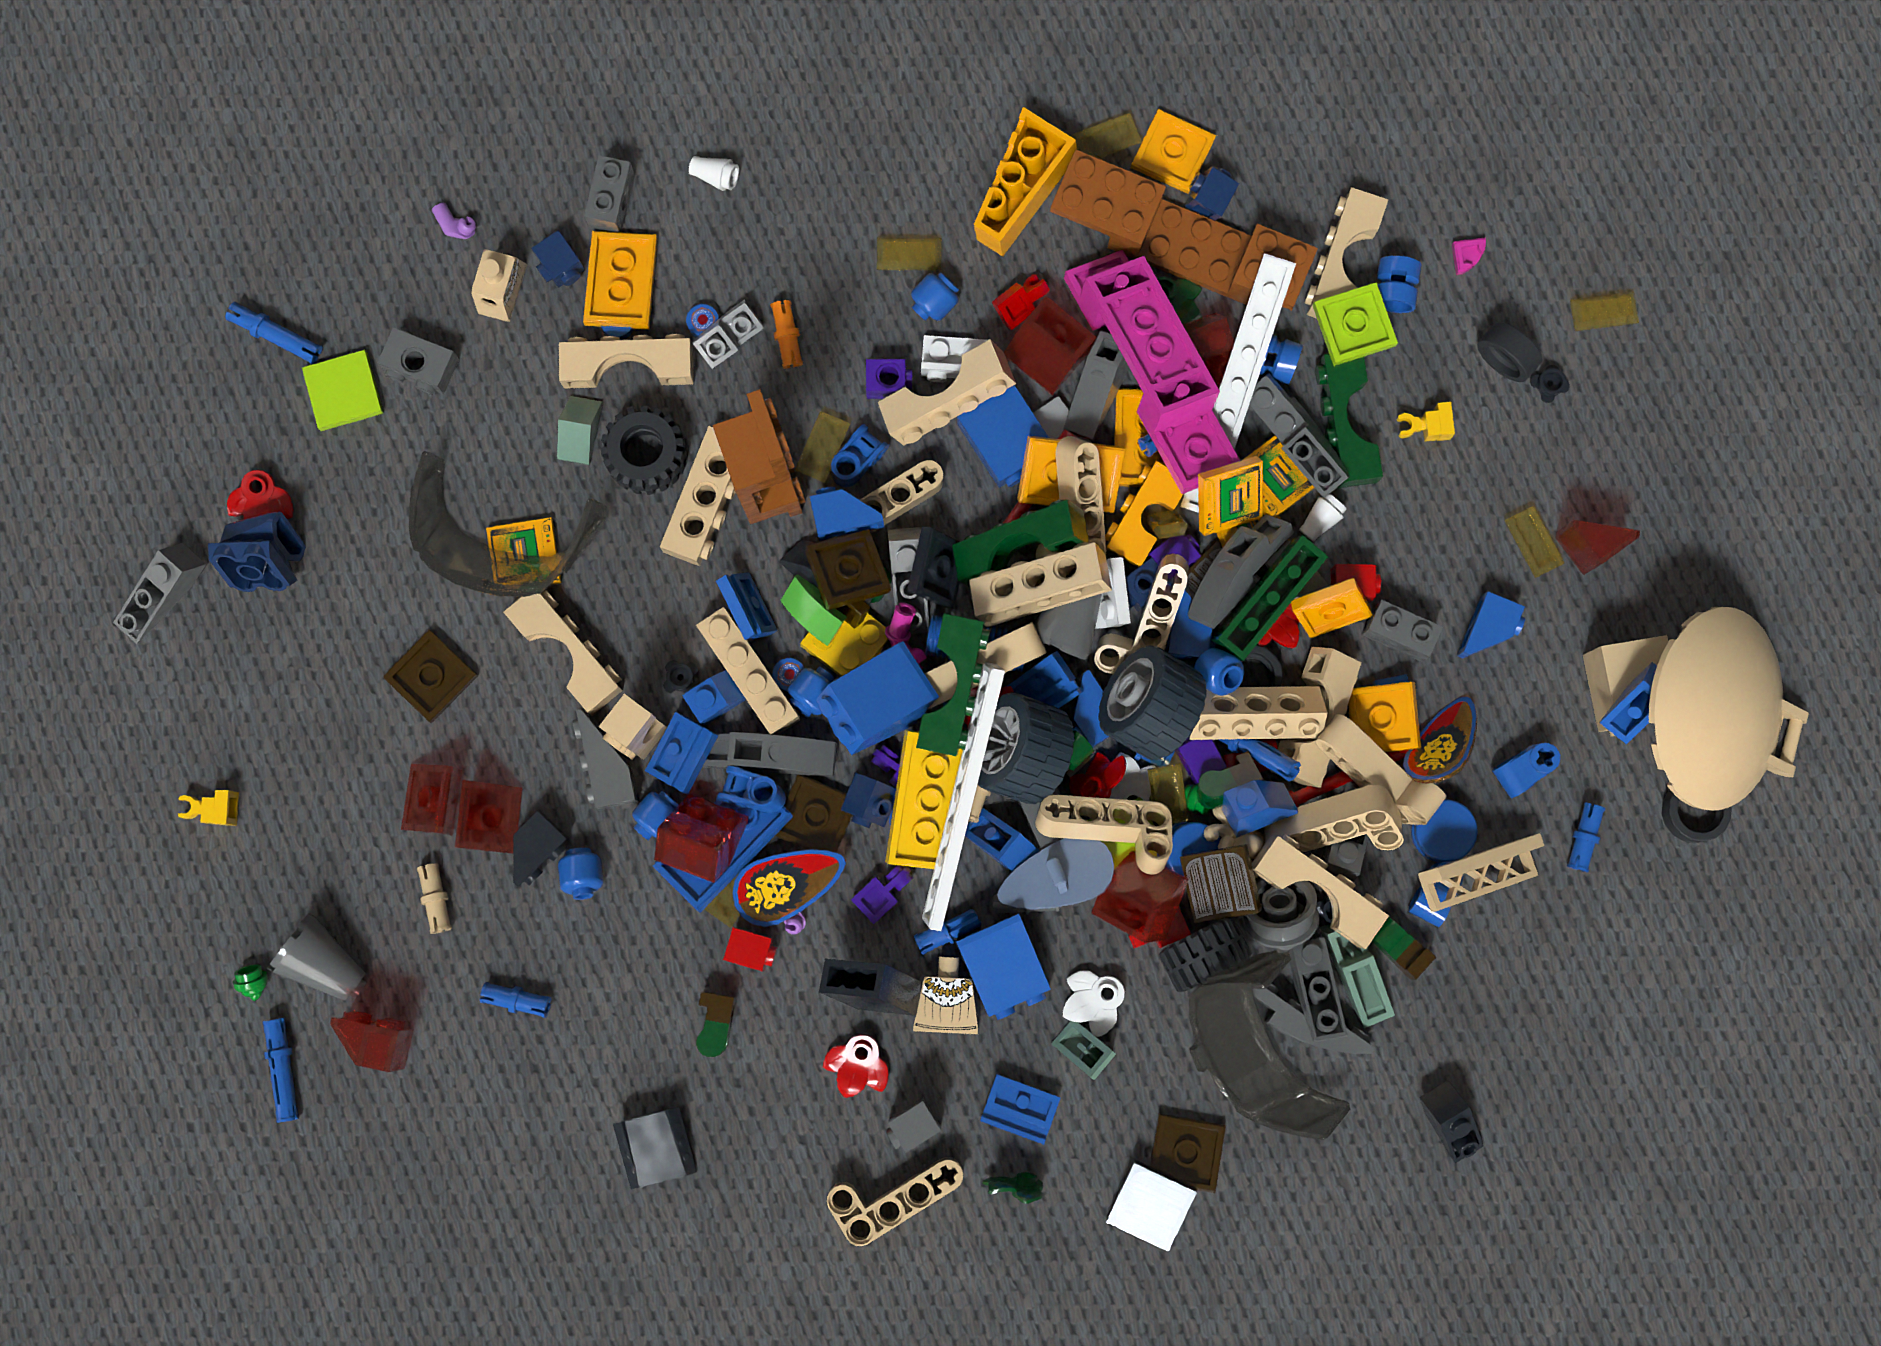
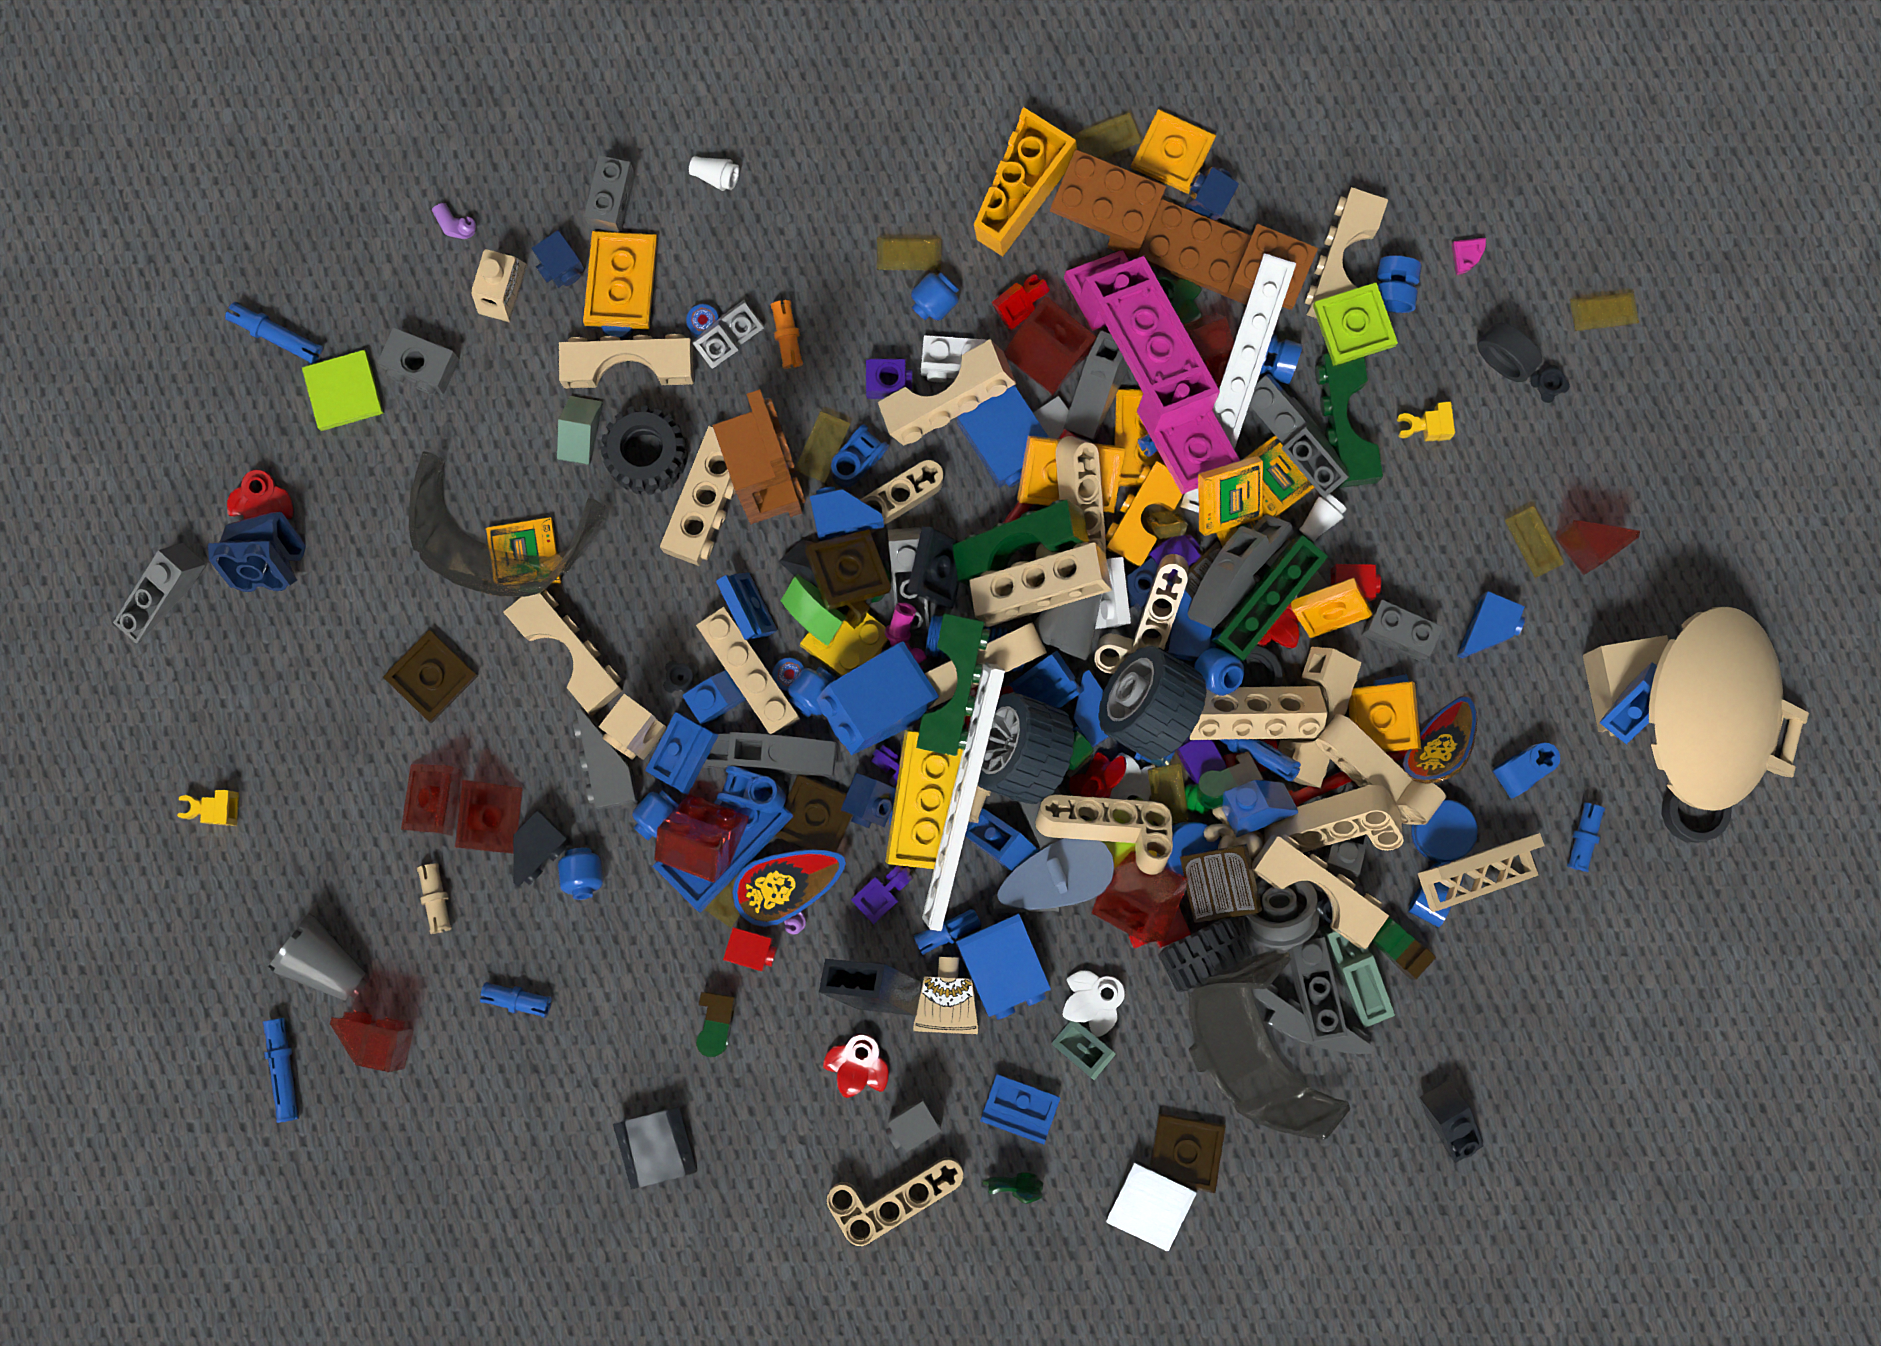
(250, 981): green plate -> none

